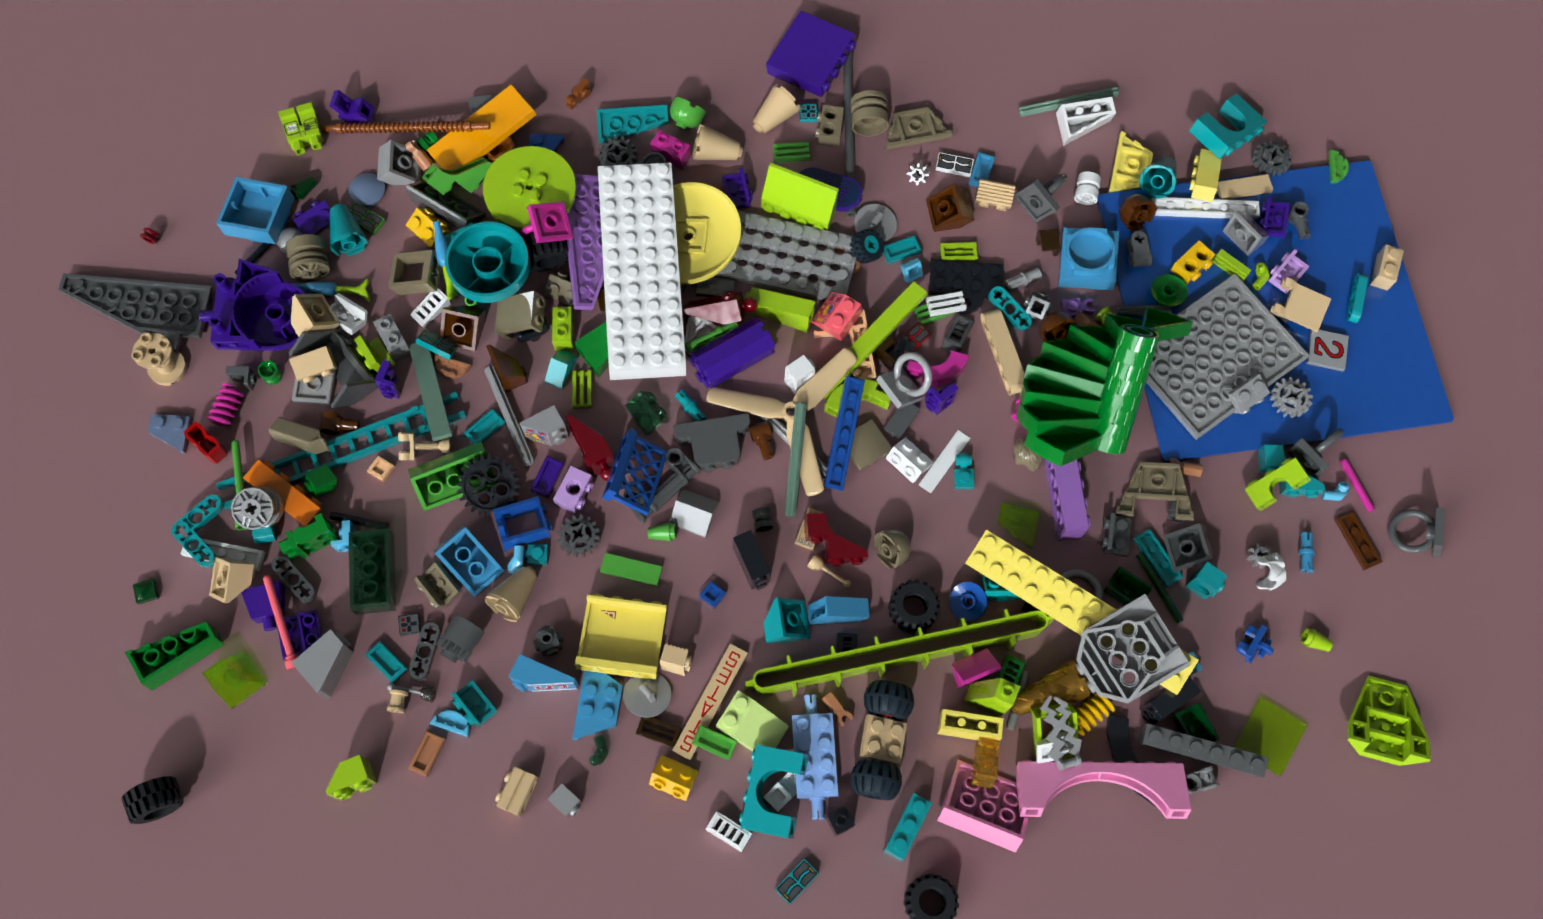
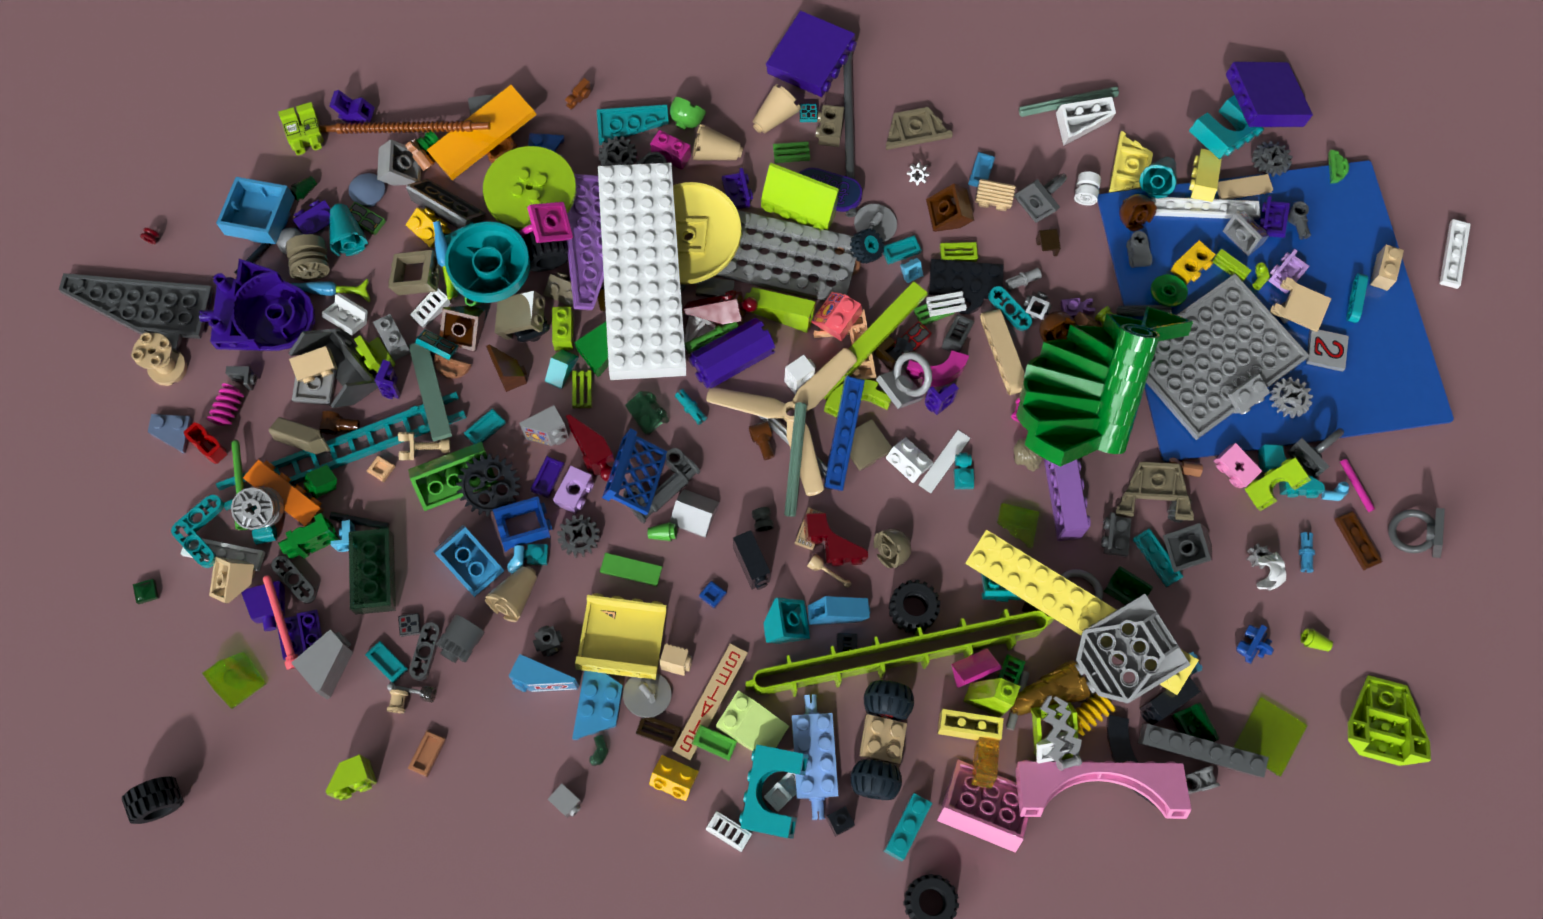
(173, 654): green wedge -> none
(270, 368): green wheel -> none
(312, 313): tan slope -> none
(438, 586): dark tan bracket -> none
(452, 721): medium azure tile -> none
(467, 176): bright green arch -> none
(474, 703): teal bracket -> none
(509, 416): light grey axle -> none
(516, 791): tan brick -> none
(714, 440): dark grey brick -> none
(796, 881): tile -> none
(836, 707): nougat bar -> none
(869, 113): dark tan wheel -> none
(901, 420): dark grey tile -> none
(954, 164): tile -> none
(960, 605): blue dish -> none
(1088, 258): dark azure container -> none
(1160, 588): dark green bar -> none
(1207, 581): teal brick -> none
(1246, 469): none -> bright pink brick
(1268, 94): none -> dark purple brick
(1455, 253): none -> white plate

